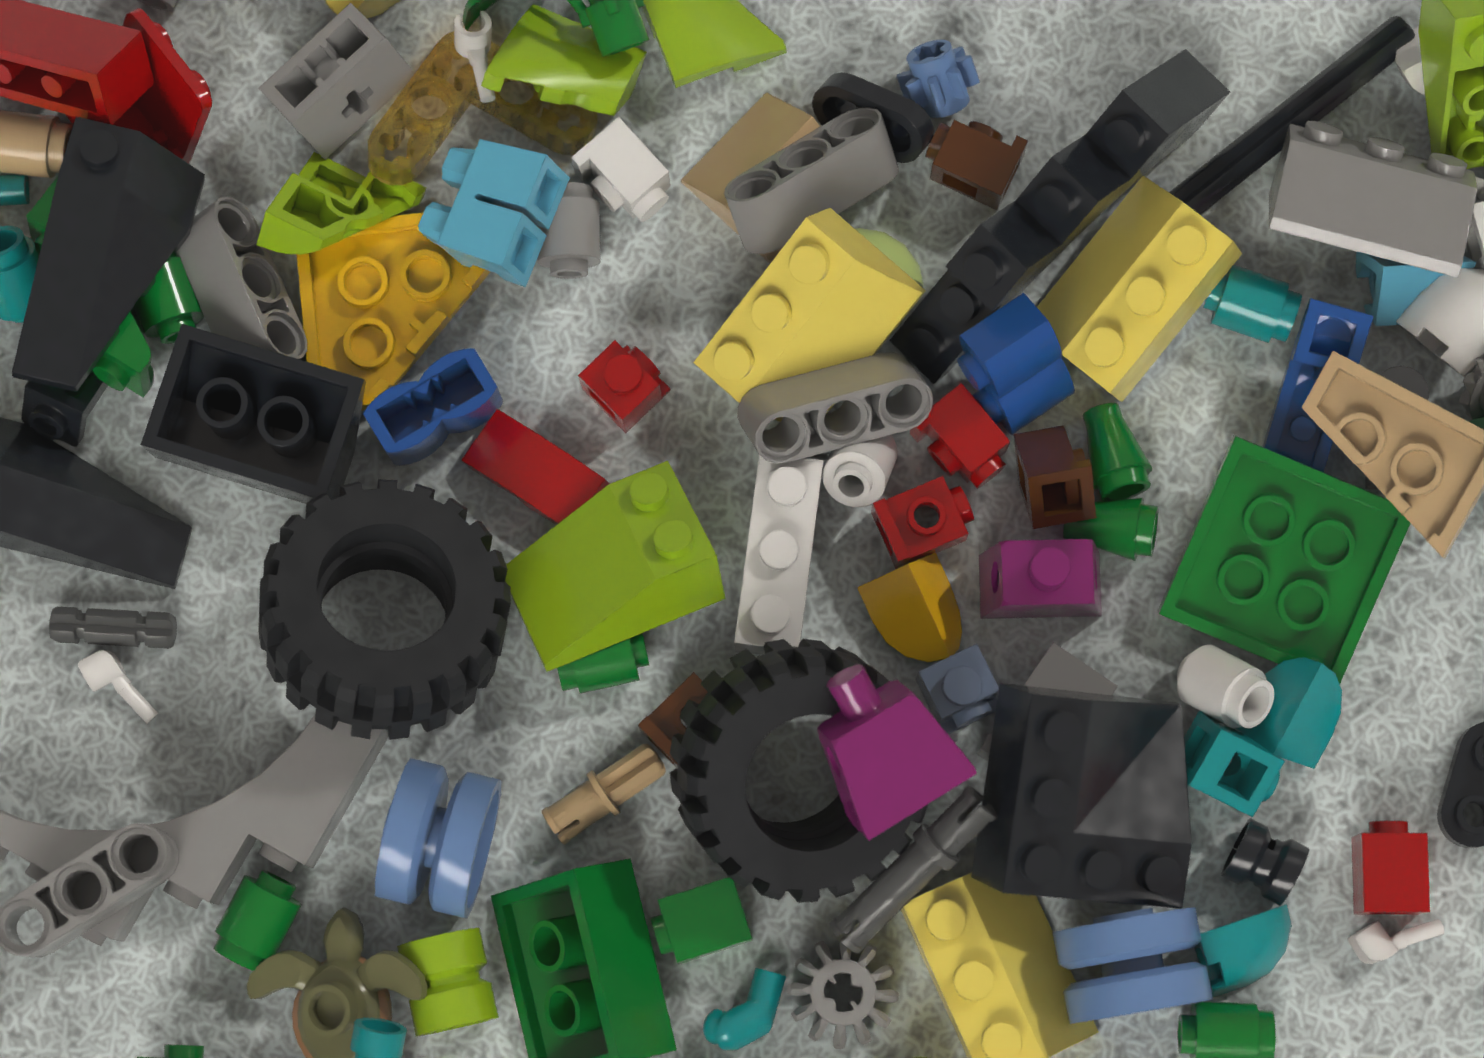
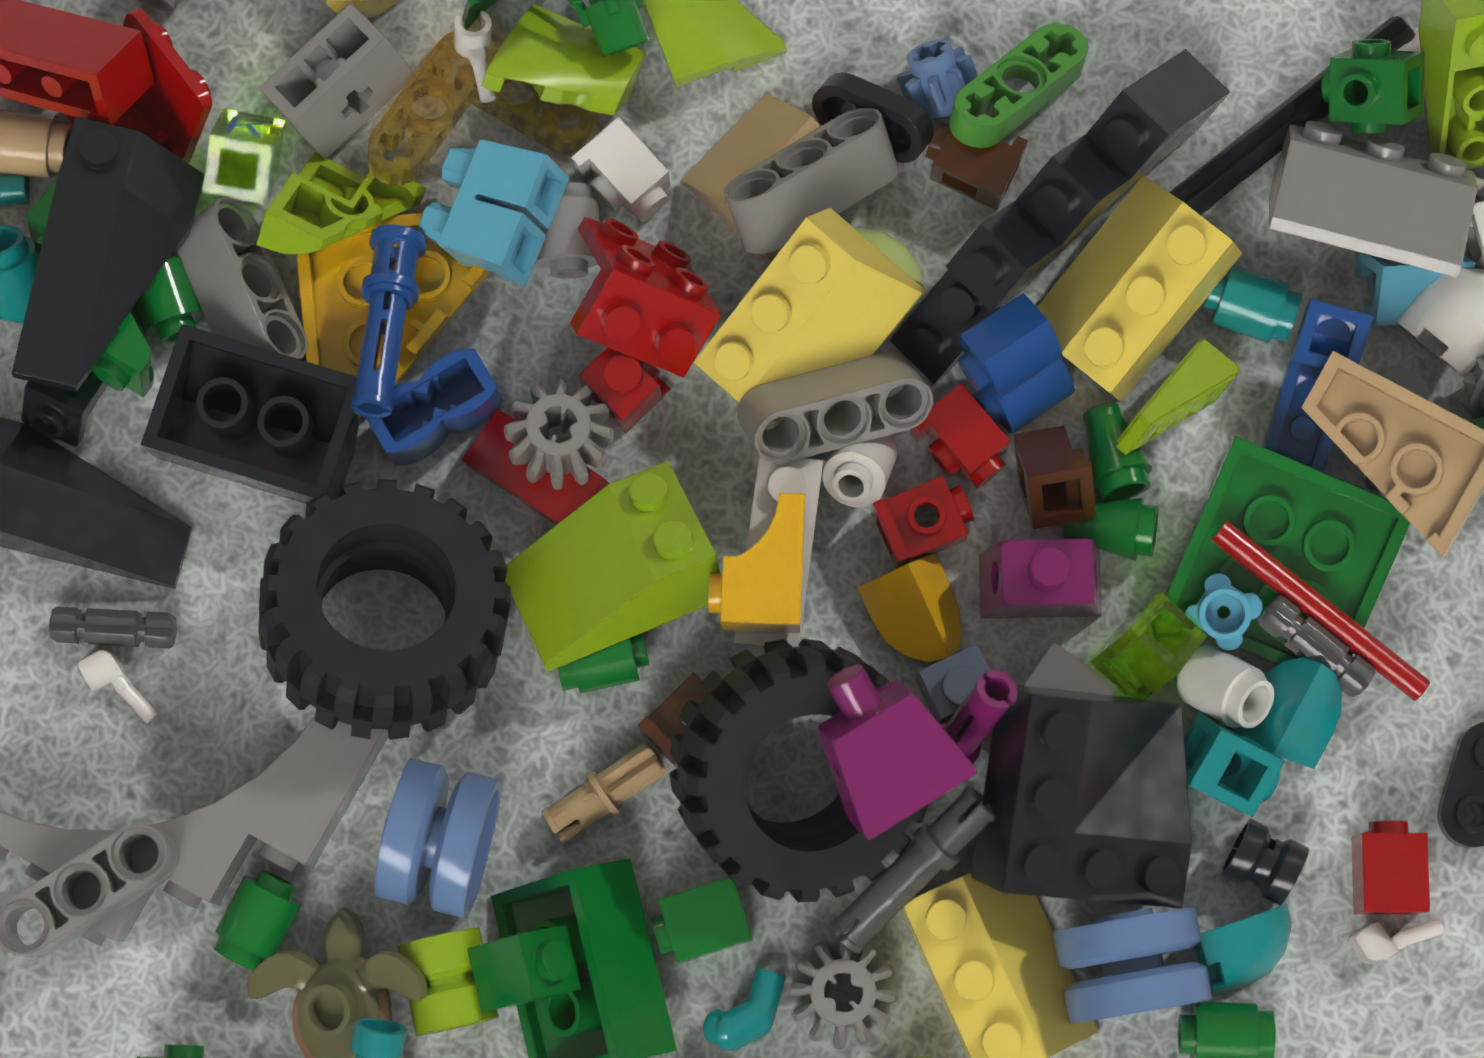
(243, 156): none -> clear neon green brick
(388, 299): none -> blue pin
(524, 968): none -> green brick
(559, 409): none -> light grey gear
(644, 298): none -> red bracket
(764, 583): none -> yellow arch
(980, 713): none -> magenta pin
(1012, 108): none -> bright green beam
(1149, 648): none -> clear neon green brick
(1186, 391): none -> lime slope
(1242, 609): none -> medium azure plate
(1316, 643): none -> dark grey axle
(1320, 609): none -> red bar
(1374, 86): none -> green brick

